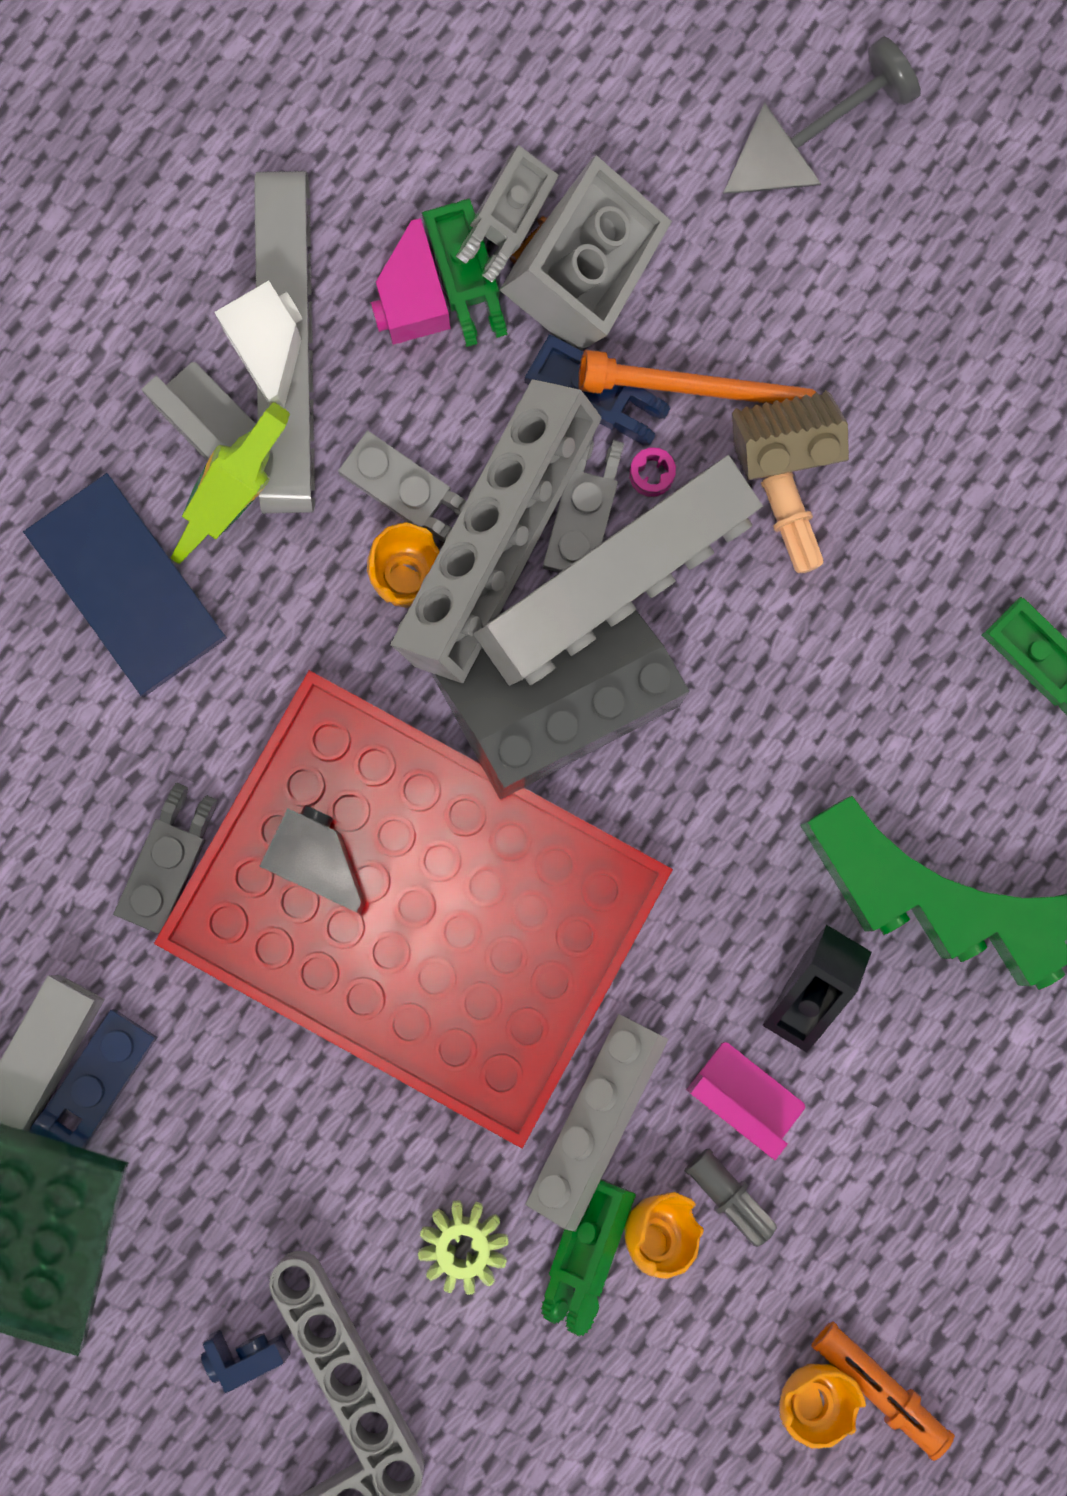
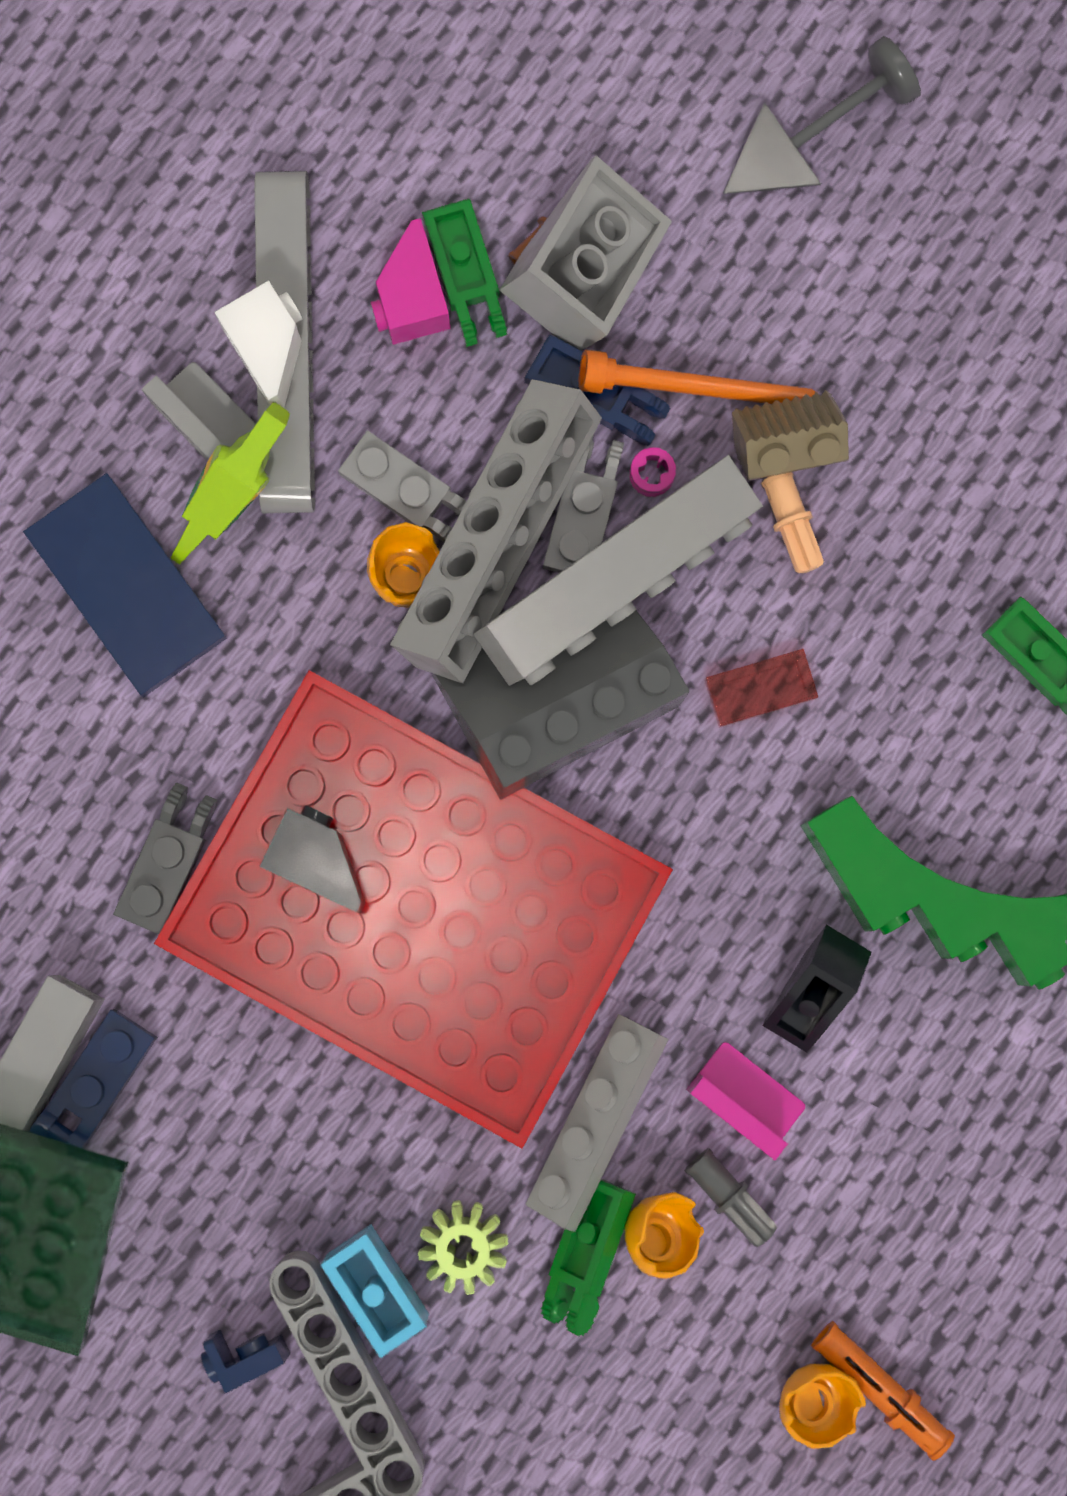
(375, 1290): none -> medium azure brick
(509, 209): light grey hinge -> none
(761, 688): none -> clear red tile

